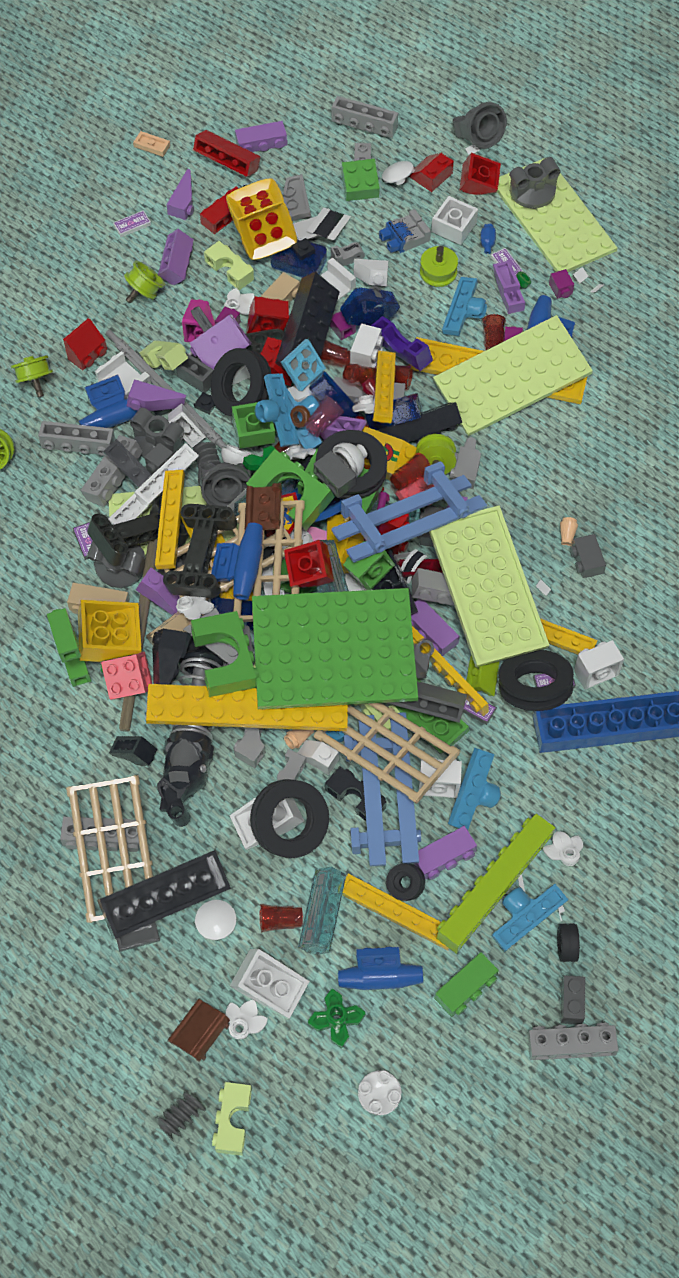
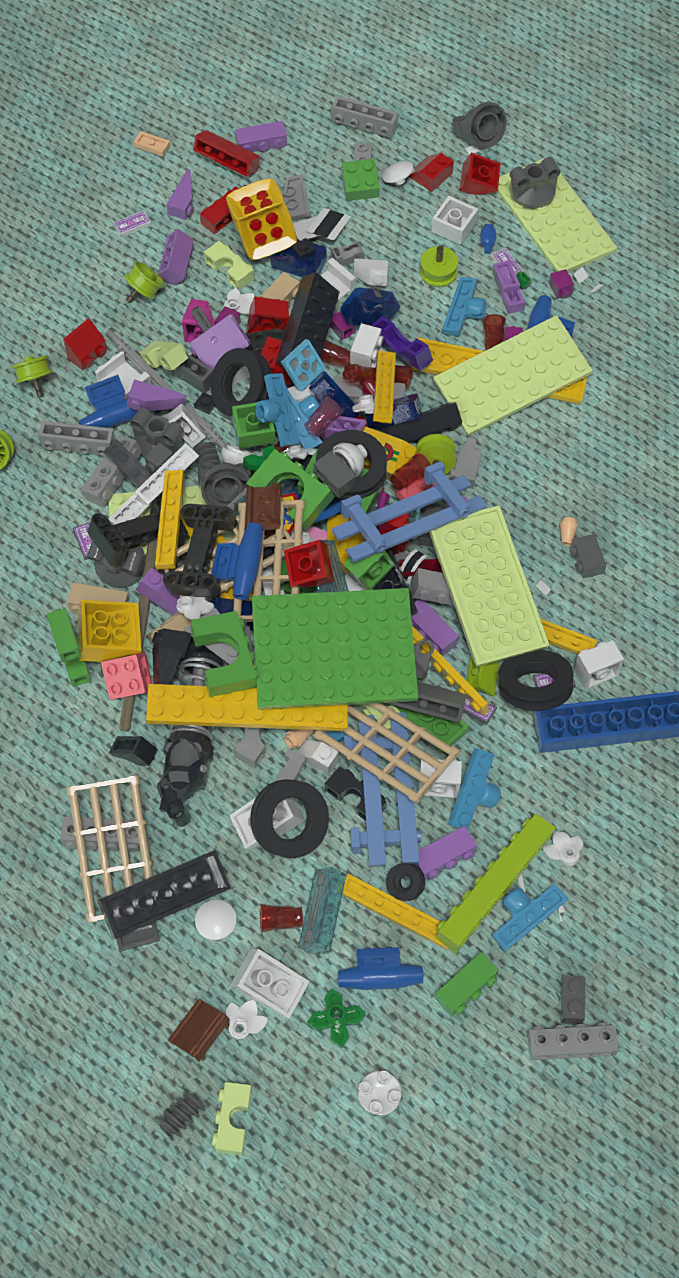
(294, 415): reddish brown piece -> none
(405, 232): hips -> none
(568, 942): black tyre -> none

